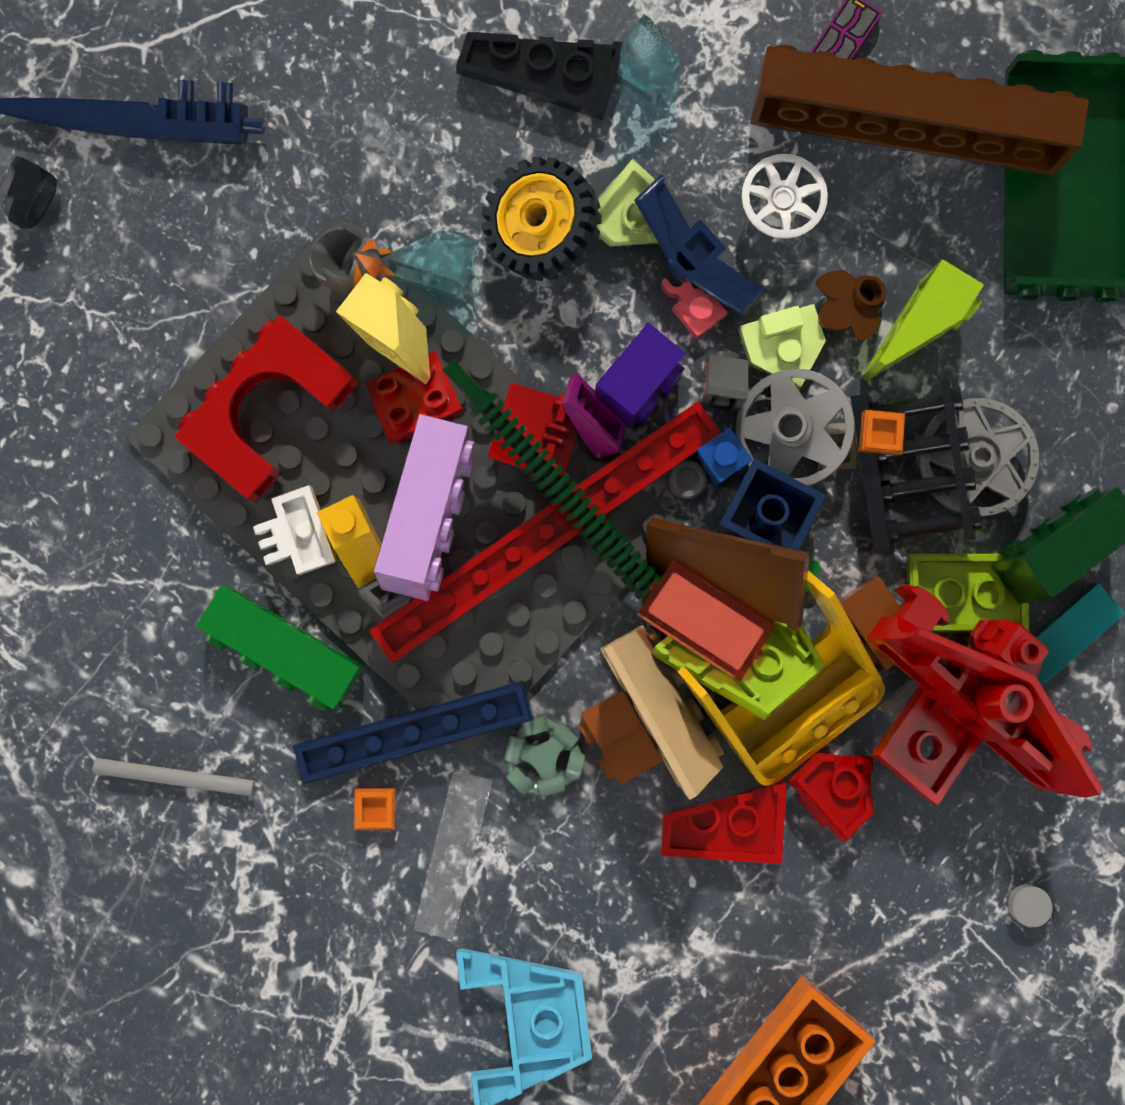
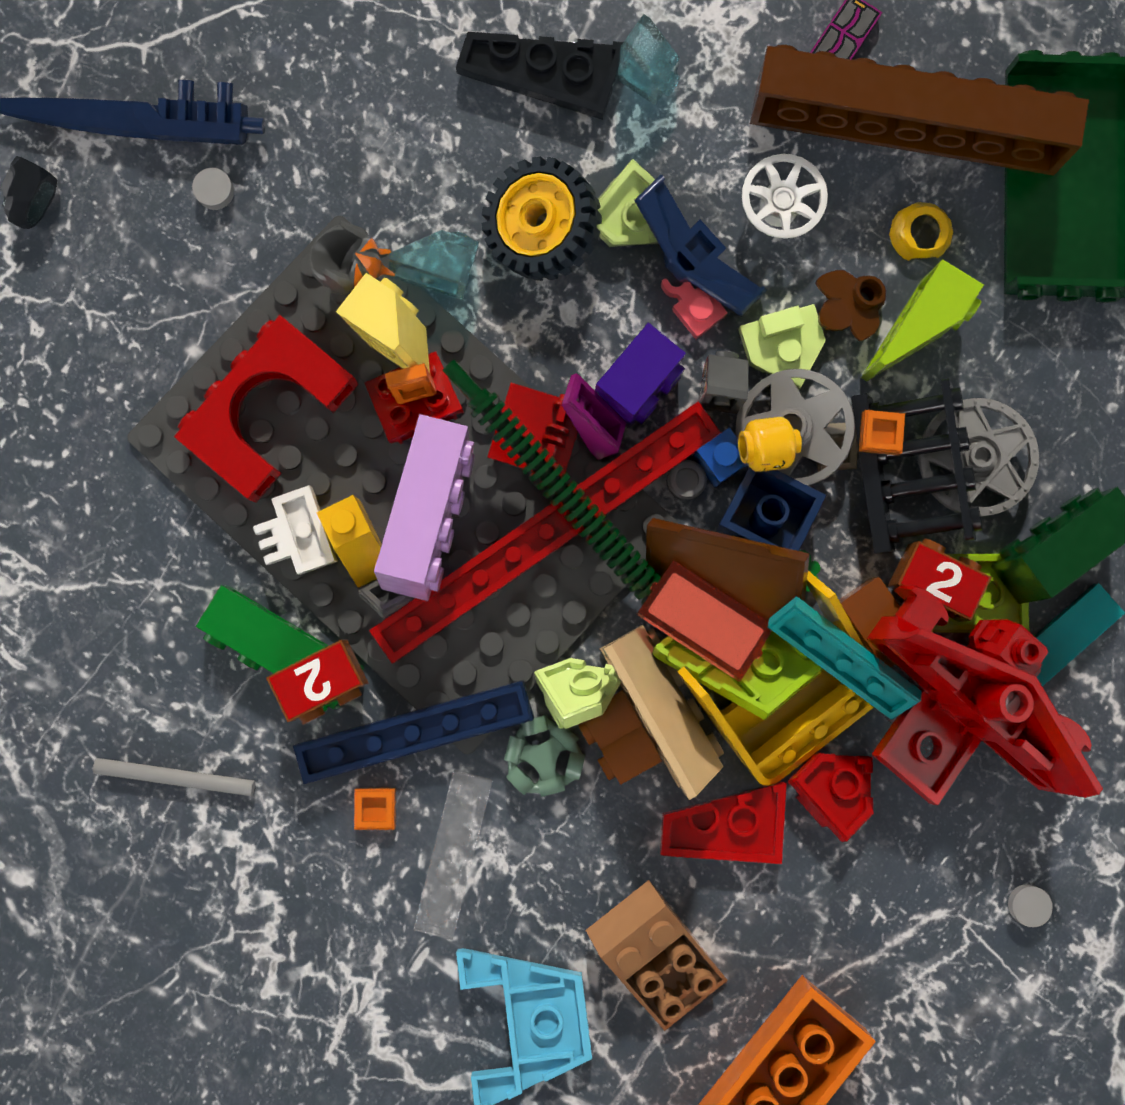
(213, 188): none -> light grey tile
(317, 681): none -> red brick
(410, 383): none -> orange tile
(576, 690): none -> yellowish green plate
(655, 955): none -> medium nougat slope
(769, 444): none -> yellow head
(844, 658): none -> teal tile
(901, 234): none -> yellow piece
(952, 581): none -> brick

